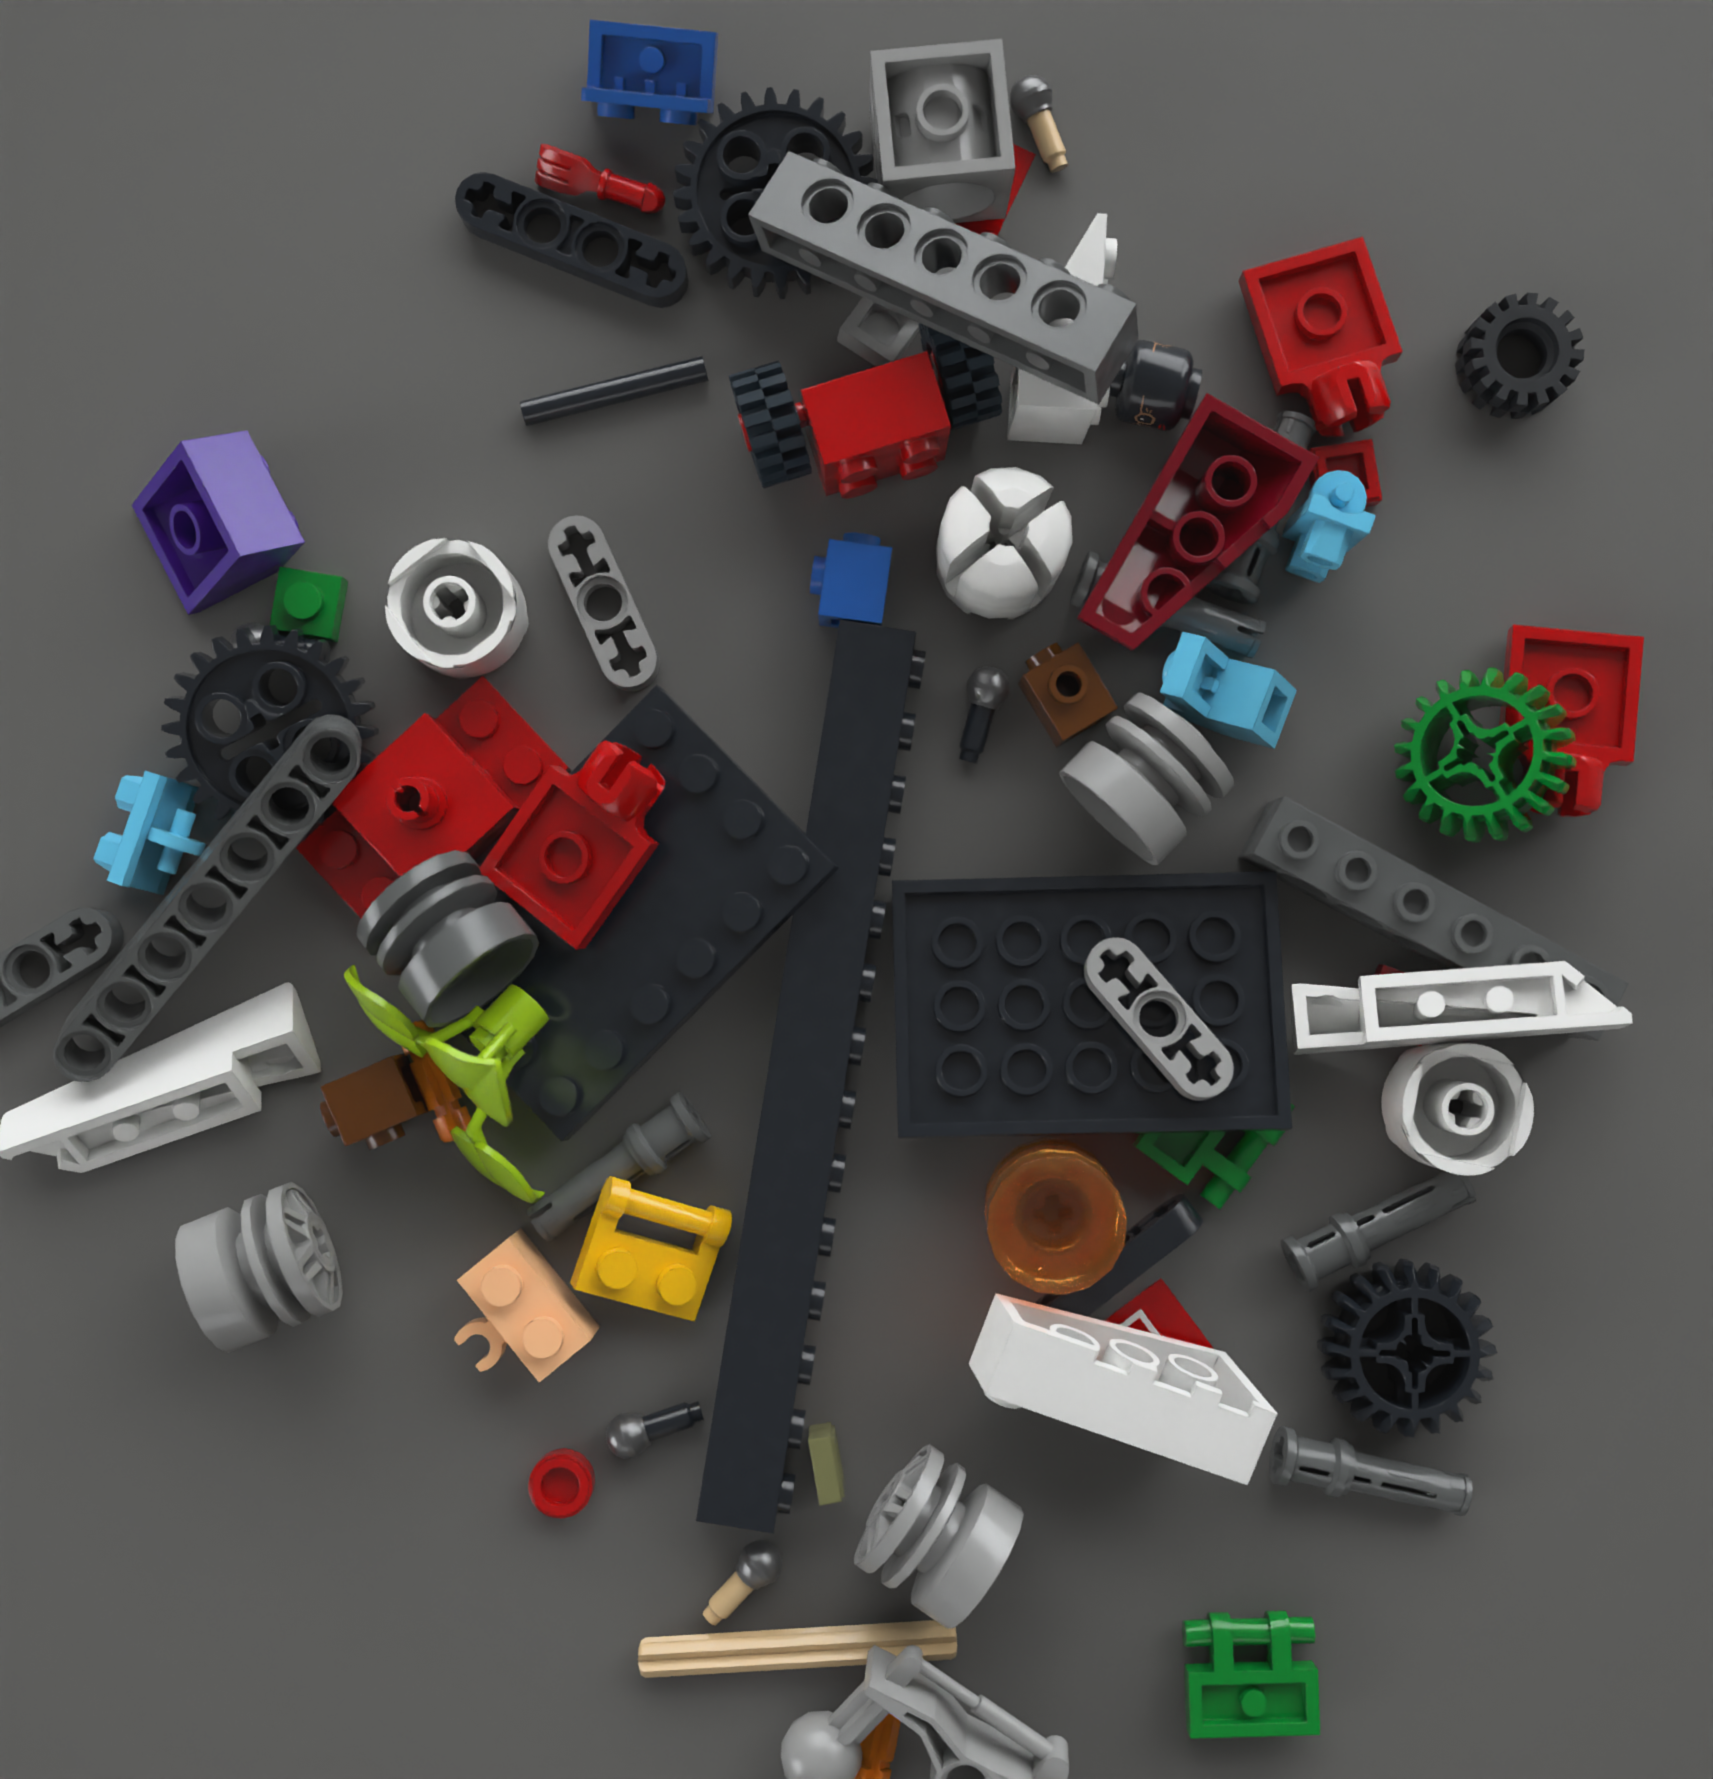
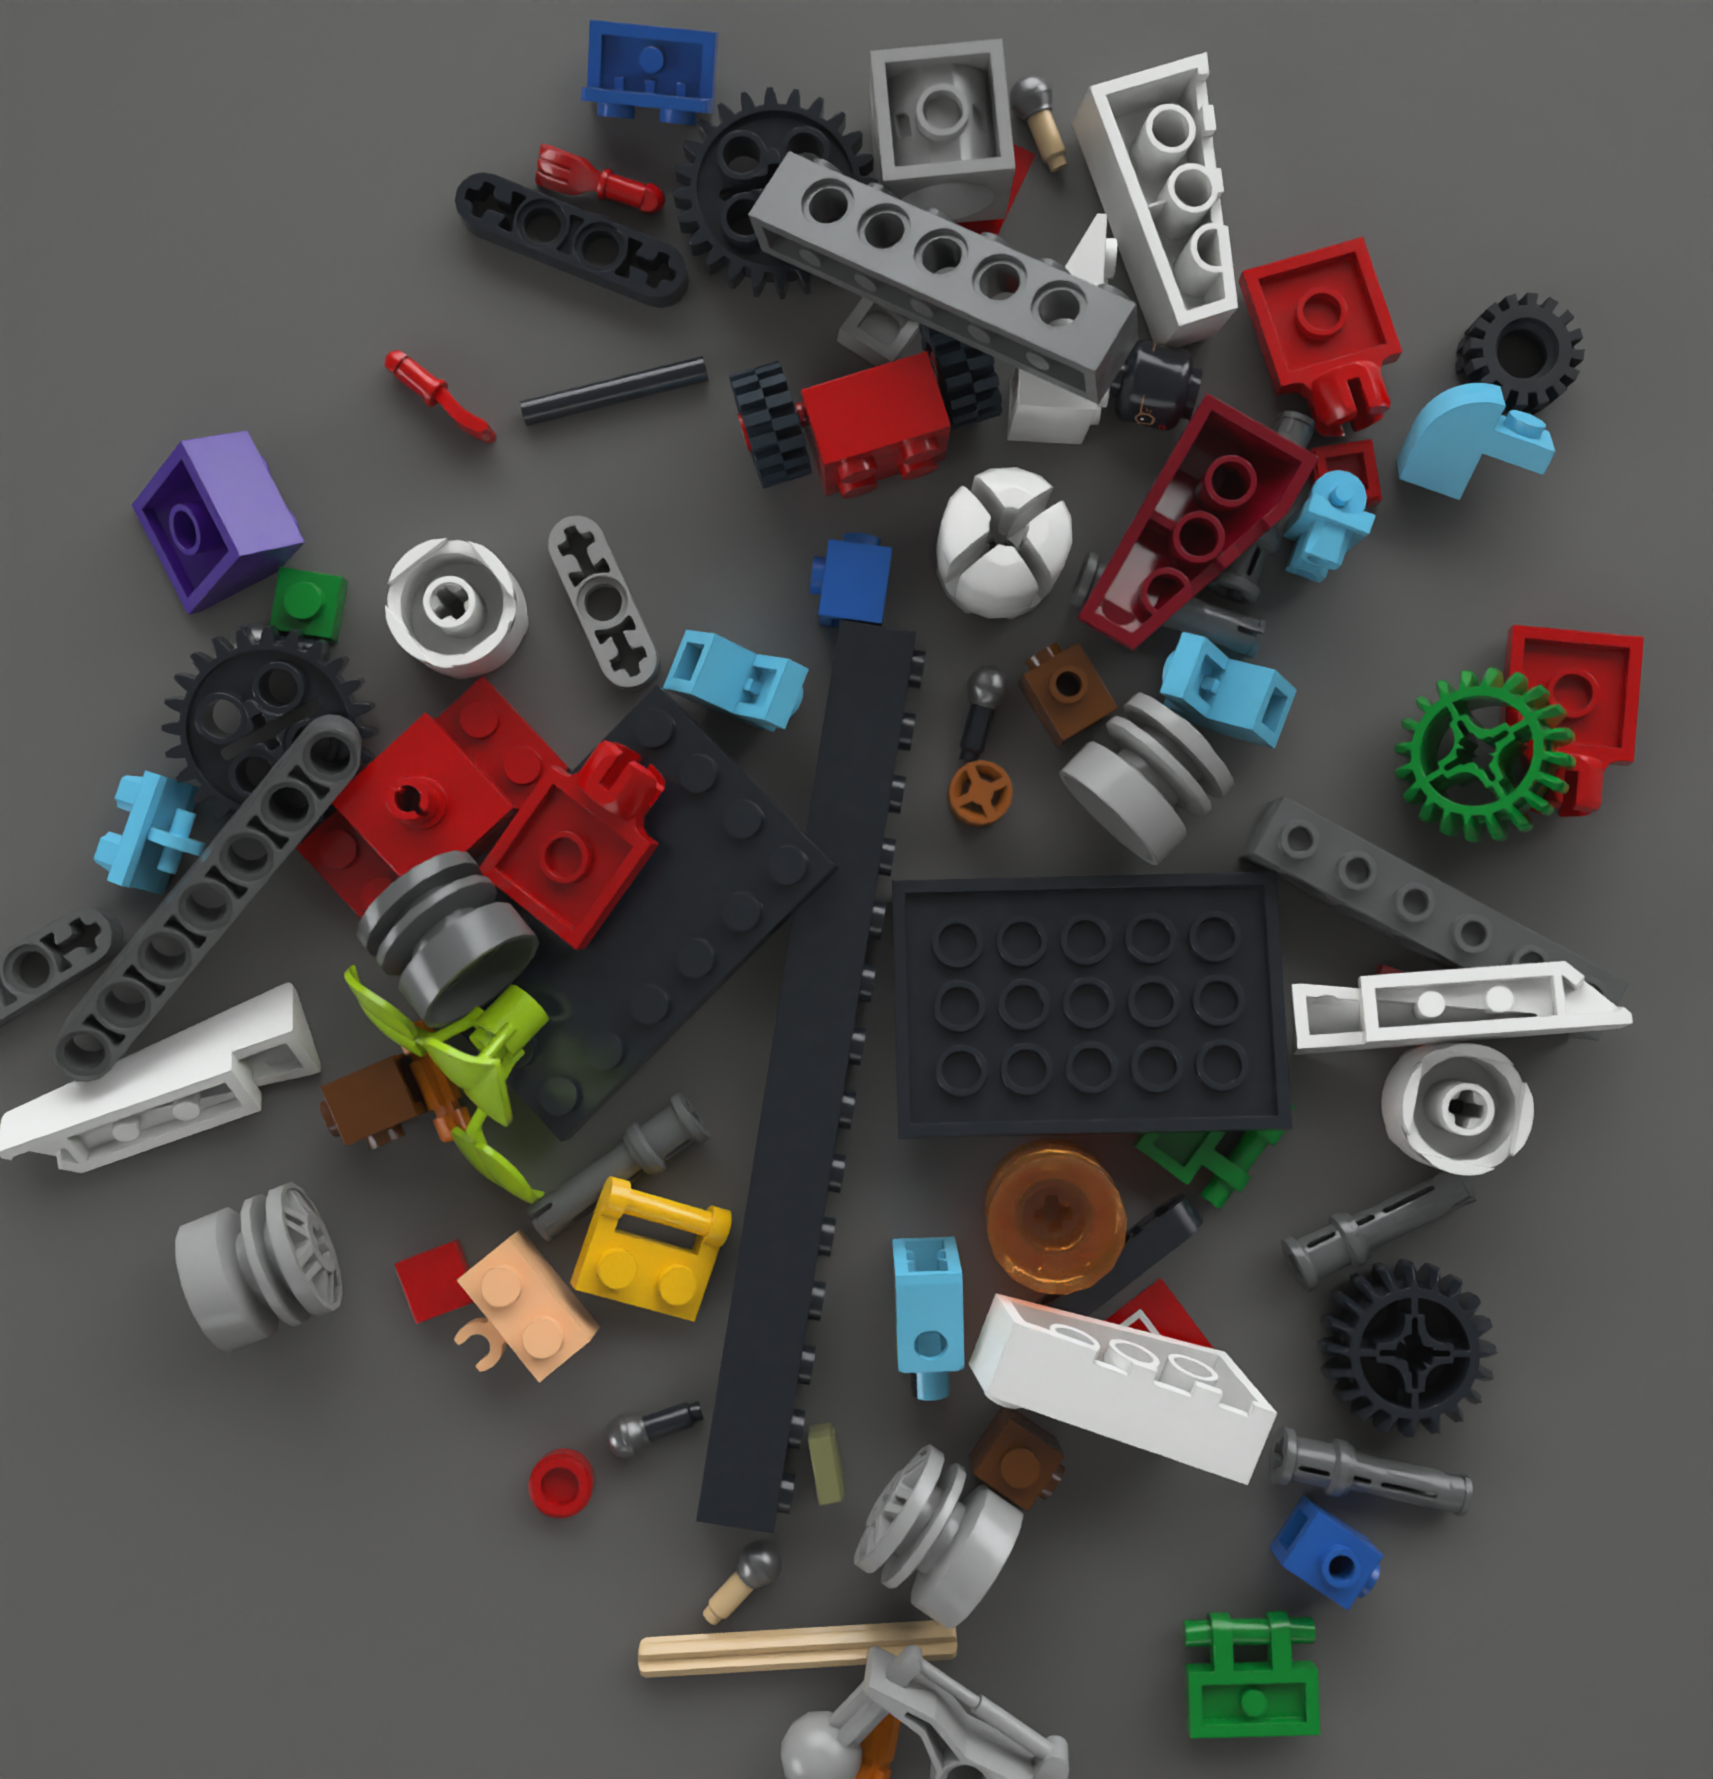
(432, 1282): none -> red tile
(434, 392): none -> red piece
(736, 681): none -> medium azure brick
(928, 1313): none -> medium azure torso
(985, 780): none -> dark orange wheel
(1018, 1458): none -> reddish brown brick
(1161, 193): none -> white wedge
(1186, 1018): light grey beam -> none
(1327, 1553): none -> blue brick
(1463, 426): none -> medium azure brick

